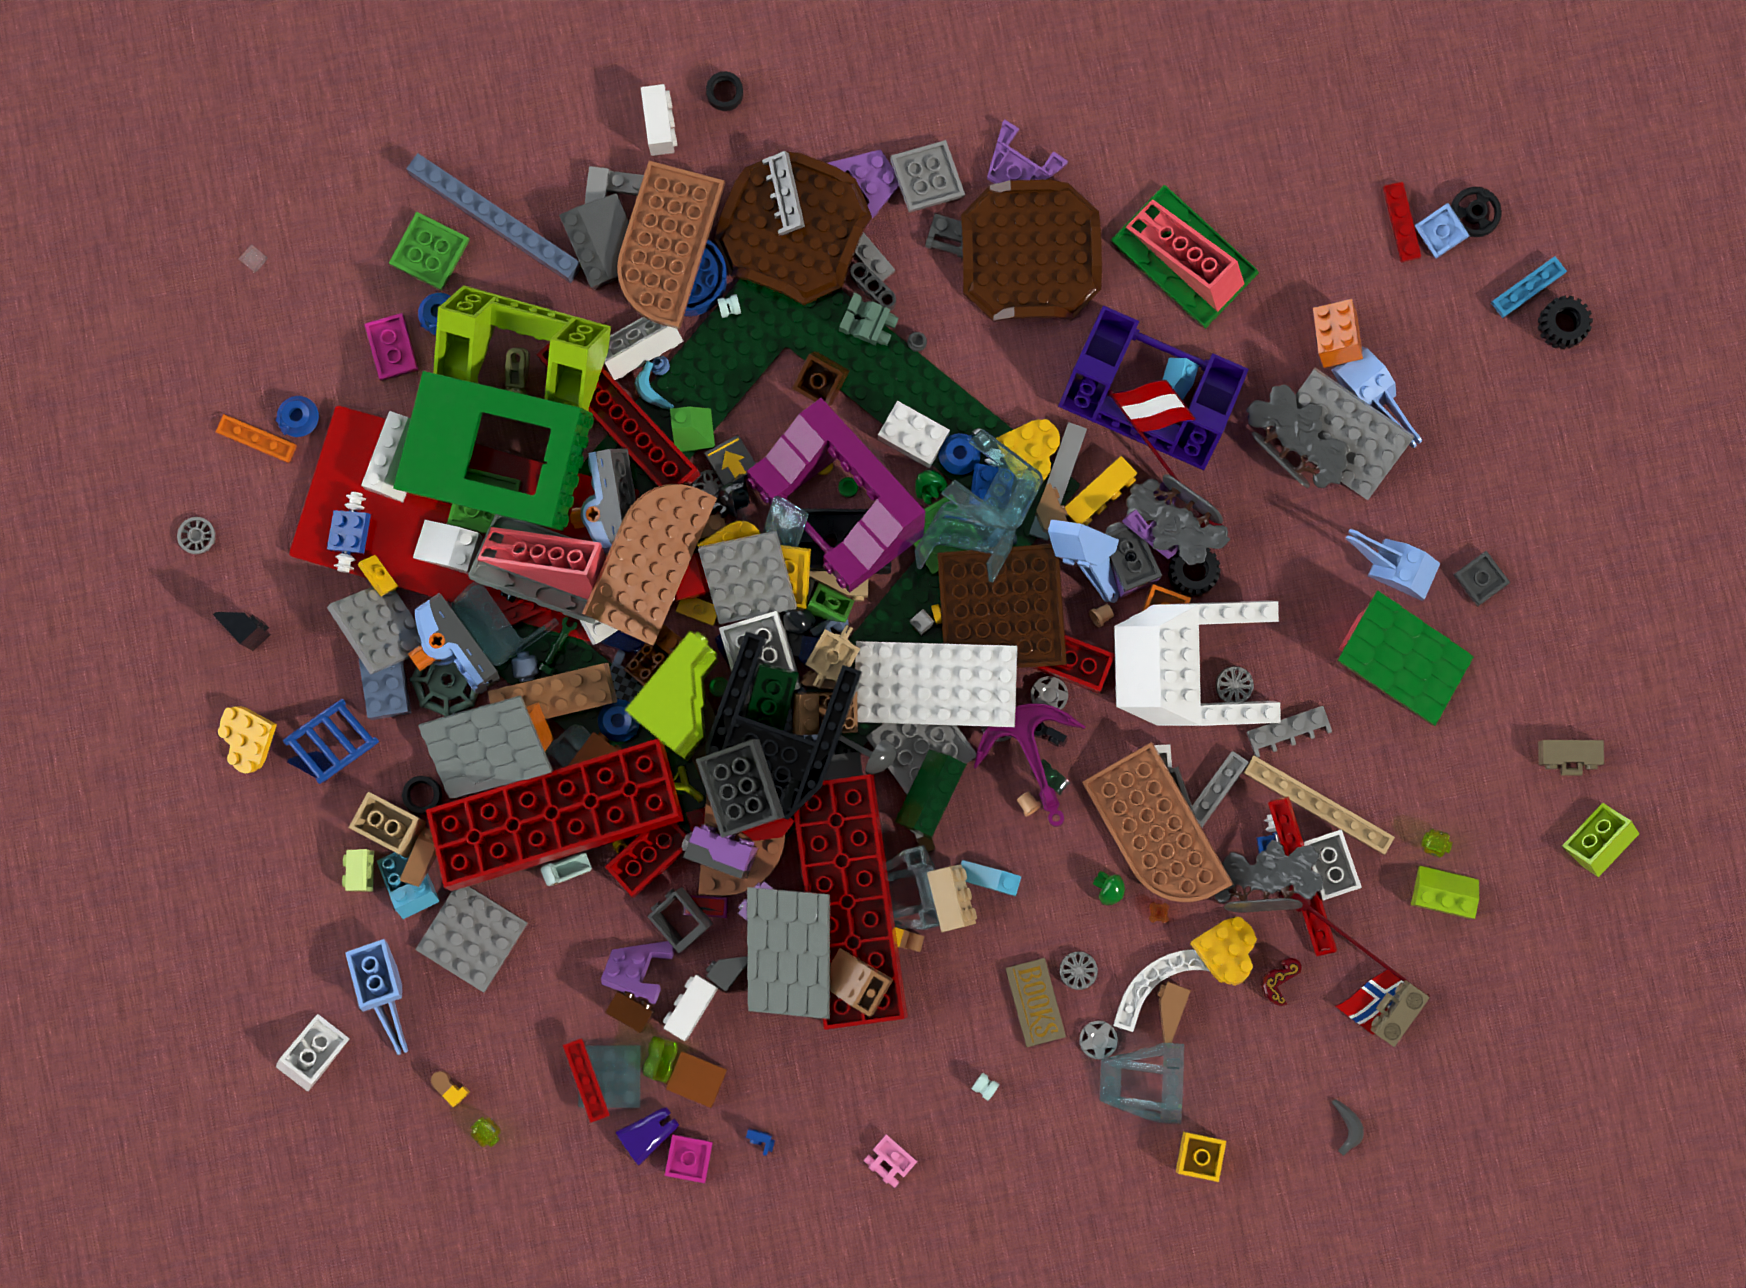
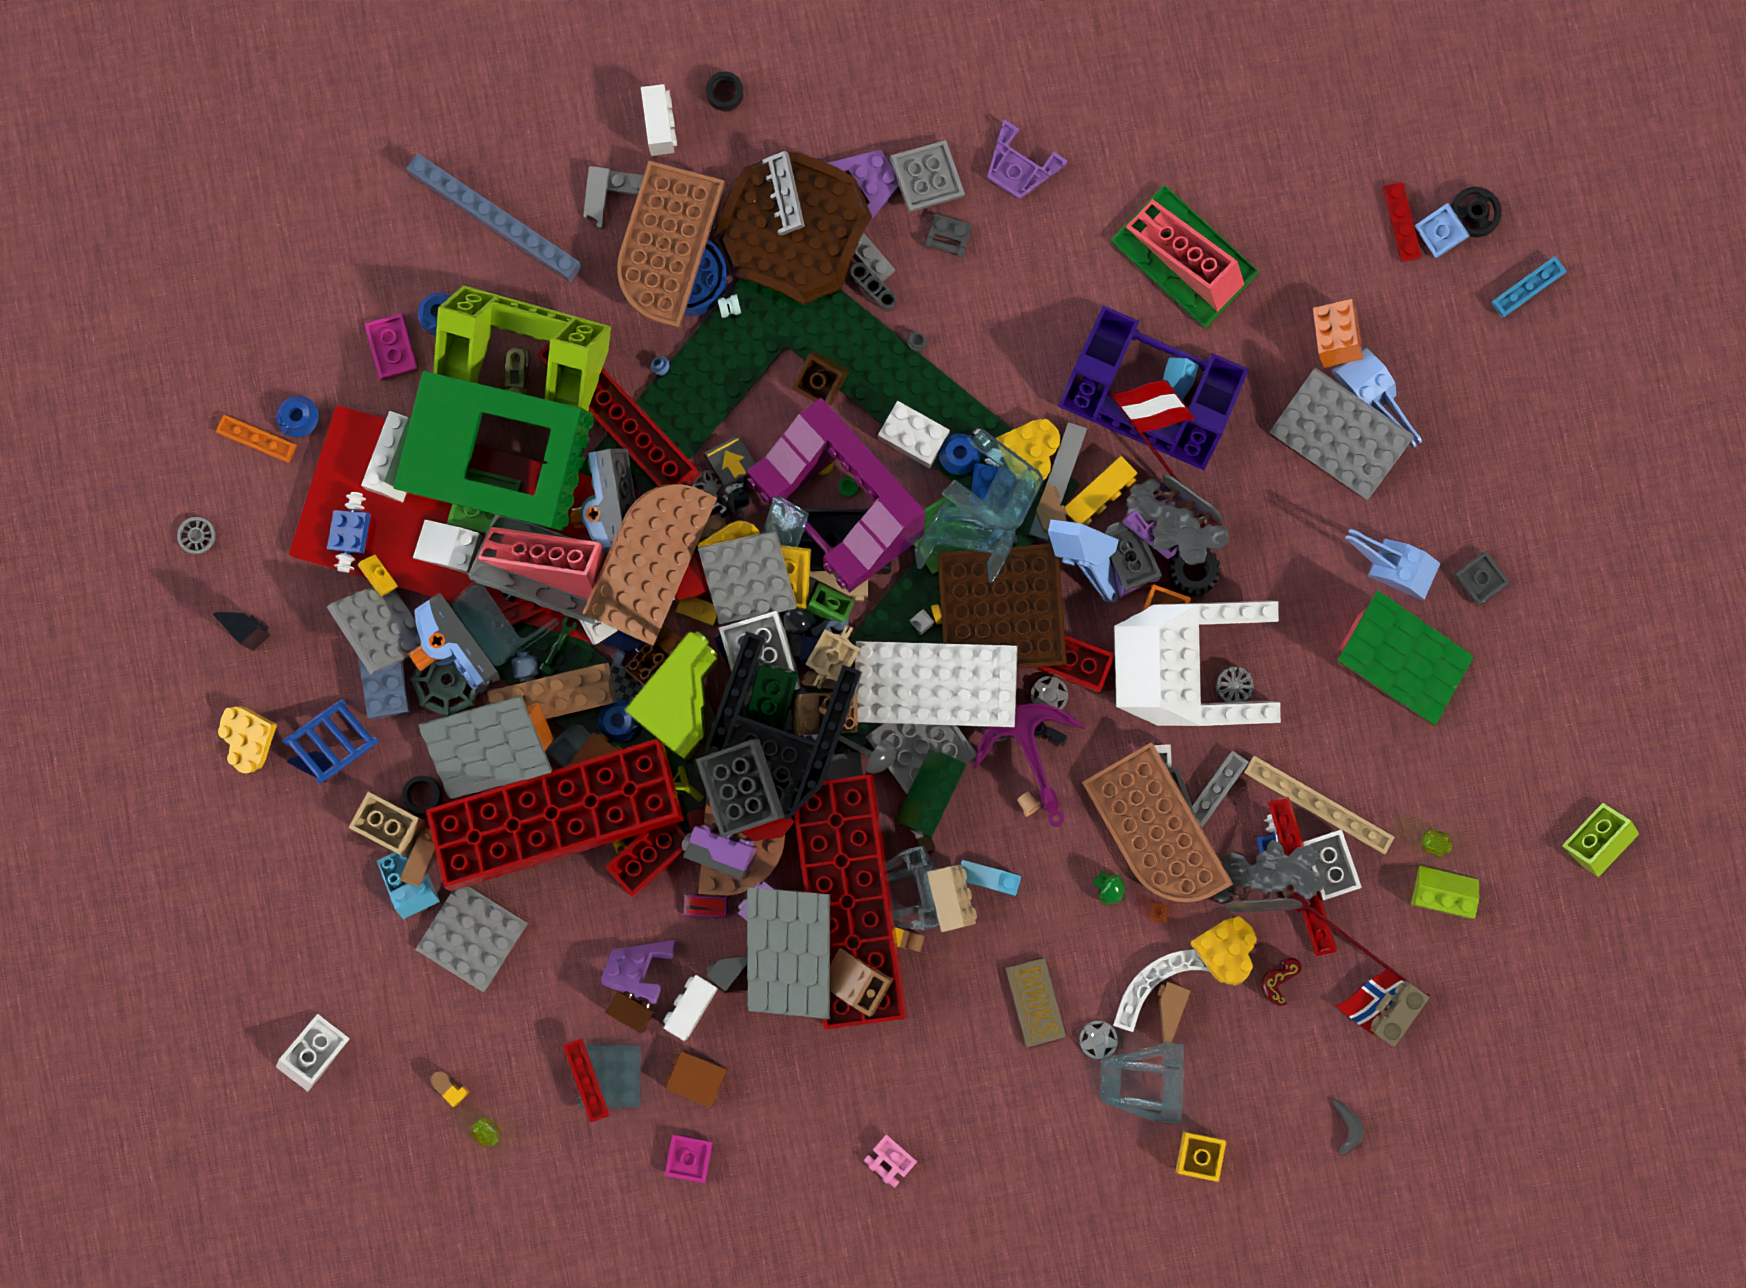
(253, 258): clear plate -> none
(359, 870): yellowish green slope -> none
(376, 984): light blue slope -> none
(429, 251): bright green plate -> none
(566, 869): light aqua animal -> none
(597, 237): dark grey slope -> none
(637, 344): white slope -> none
(645, 390): medium azure piece -> none
(646, 1134): dark purple piece -> none
(659, 1062): clear neon green brick -> none
(668, 930): dark grey window -> none
(692, 428): bright green slope -> none
(717, 686): green tile -> none
(758, 1137): blue bracket -> none
(872, 321): sand green hips -> none
(929, 485): green piece -> none
(985, 1086): light aqua wheel -> none
(1031, 250): reddish brown plate -> none
(1054, 778): clear green leg -> none
(1078, 970): light grey wheel -> none
(1101, 615): light nougat piece -> none
(1288, 729): light grey hinge -> none
(1298, 432): dark grey plant -> none
(1578, 314): black tyre -> none
(1582, 752): dark tan piece -> none

